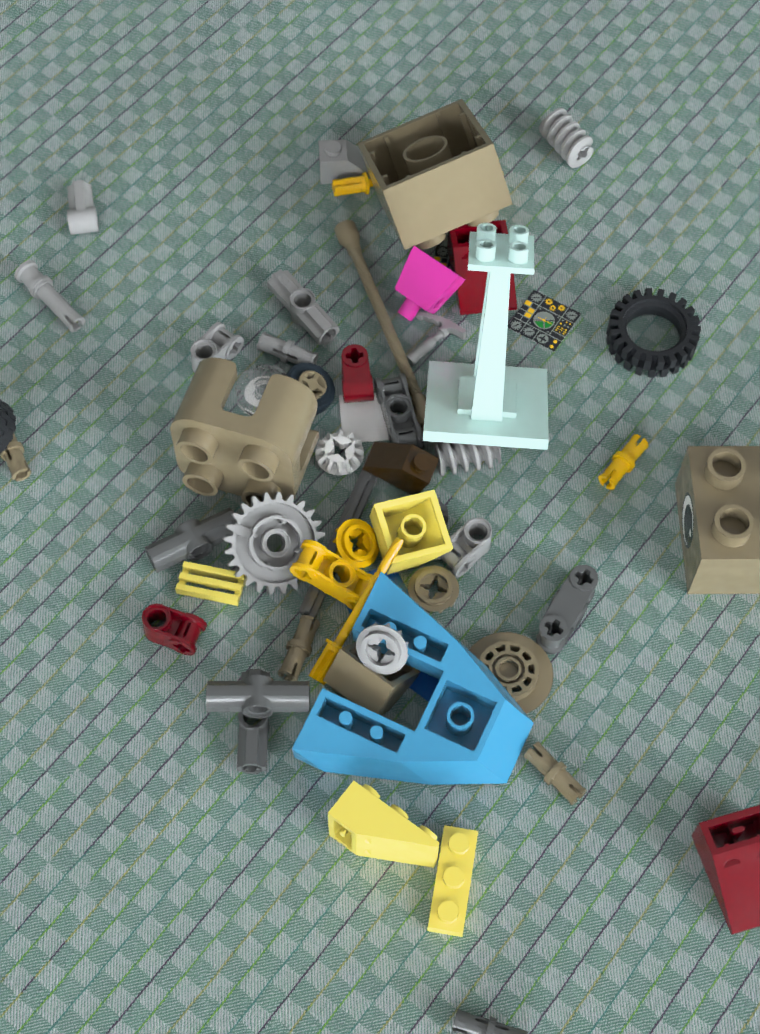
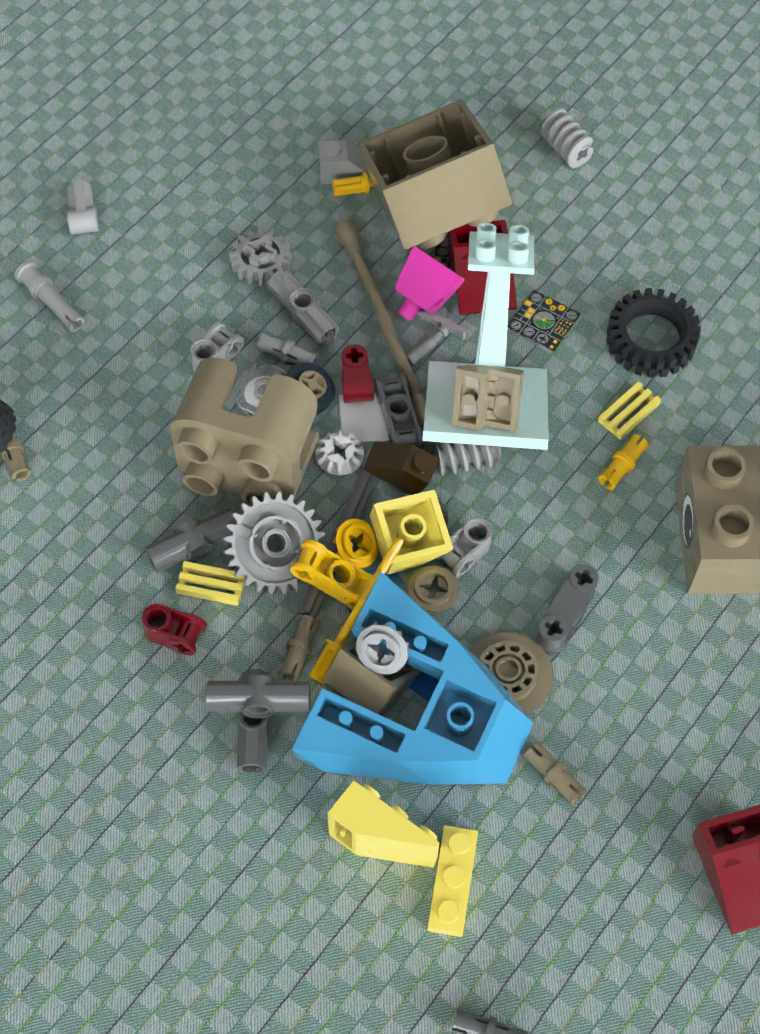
(259, 256): none -> light grey gear
(487, 397): none -> slope
(644, 395): none -> light yellow tile

